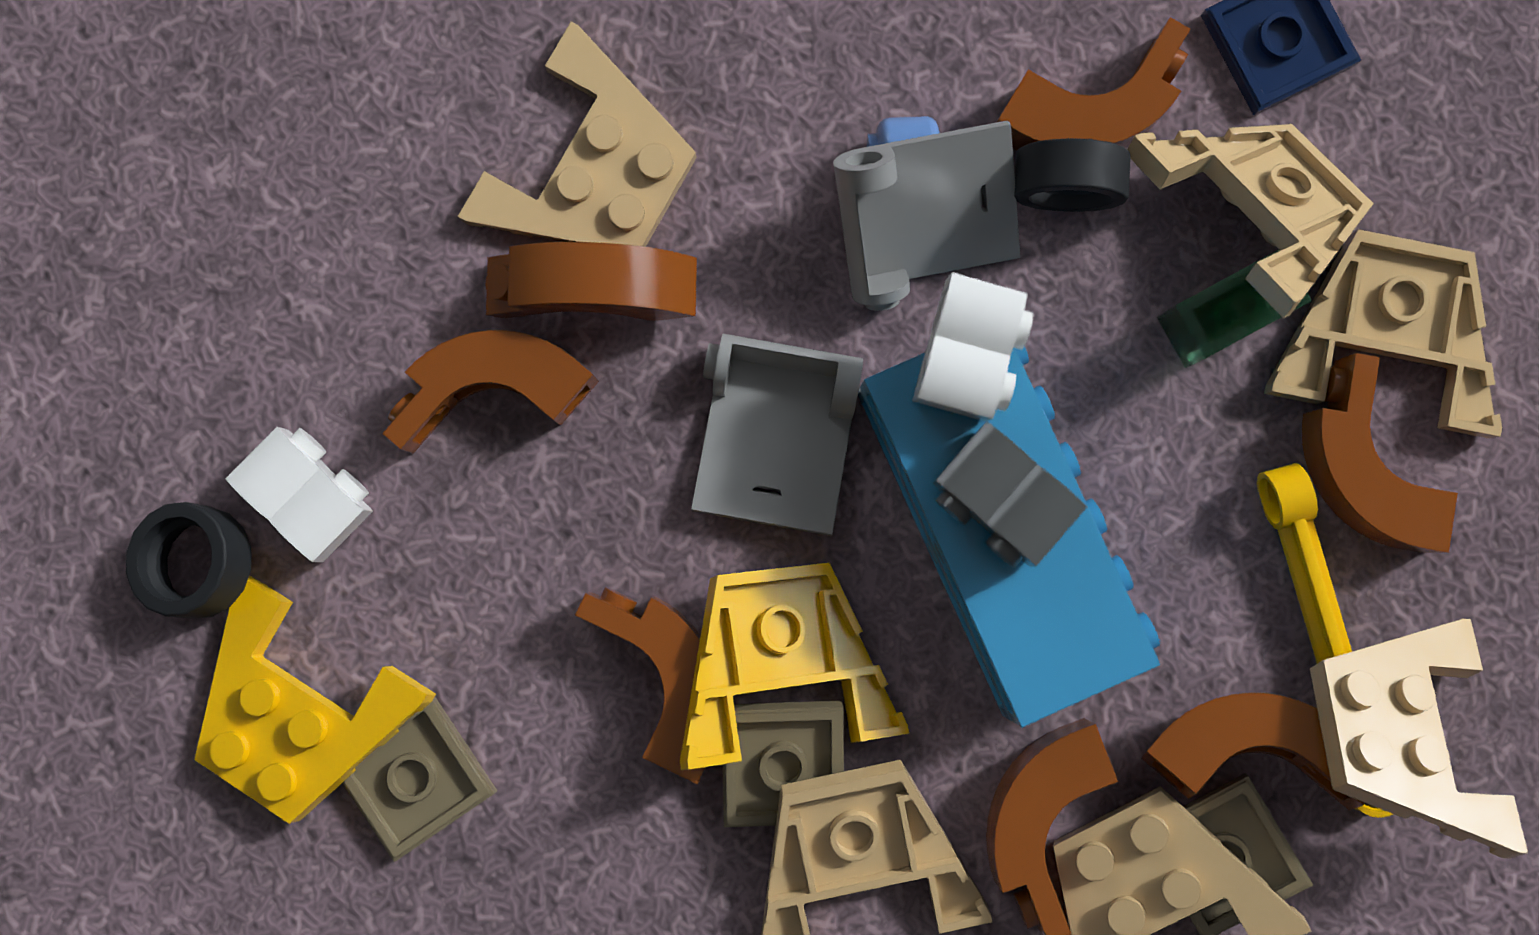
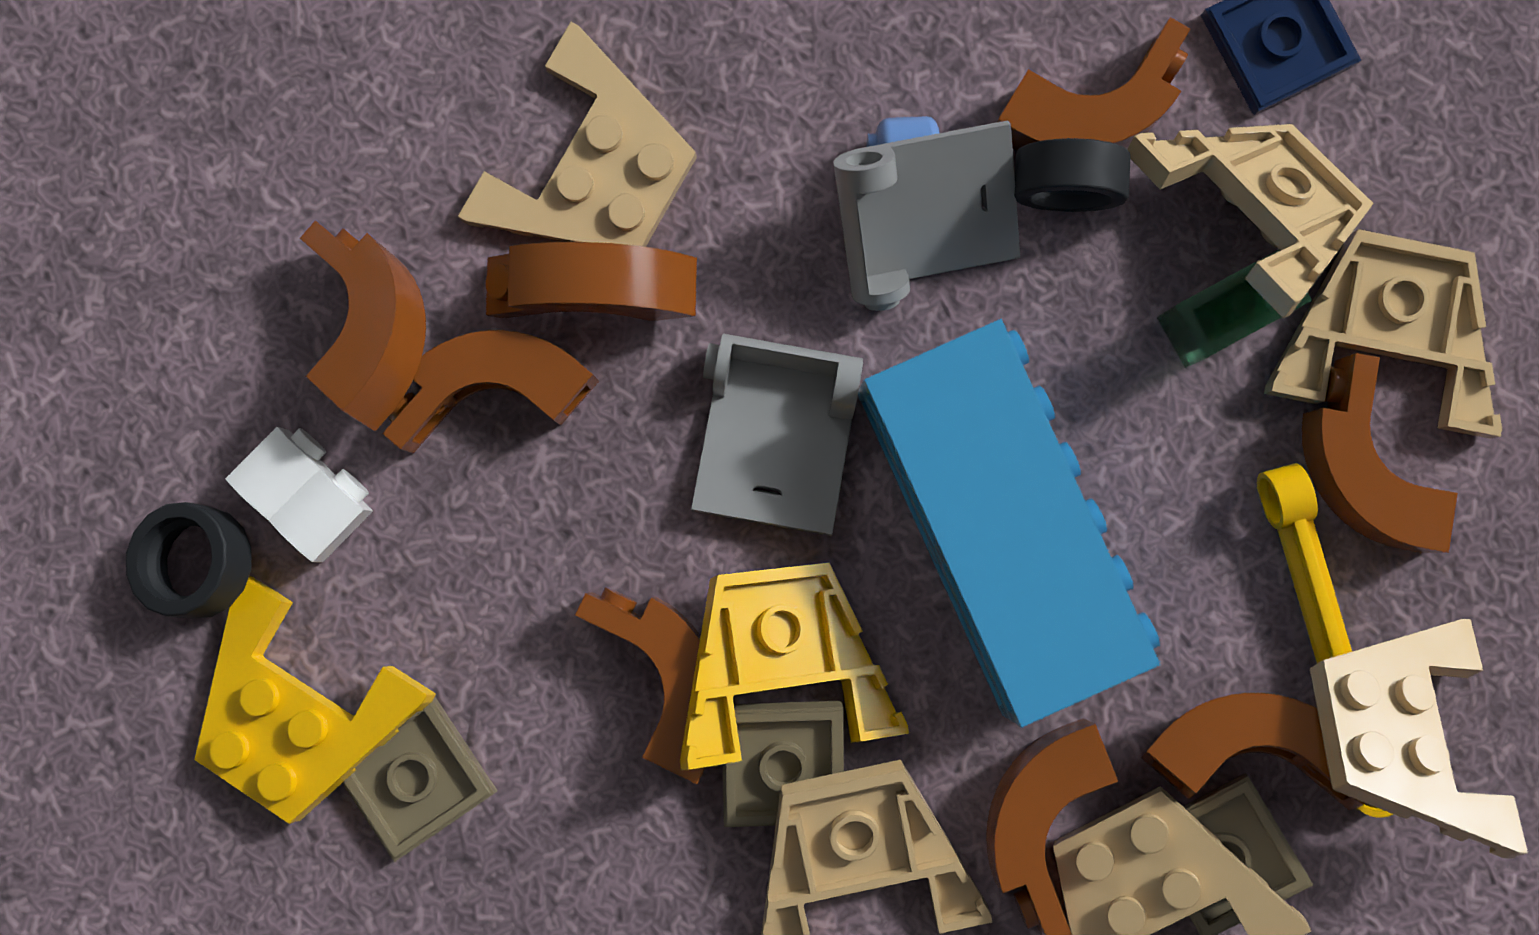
(383, 331): none -> dark orange arch
(972, 348): white brick -> none
(1007, 496): dark grey brick -> none

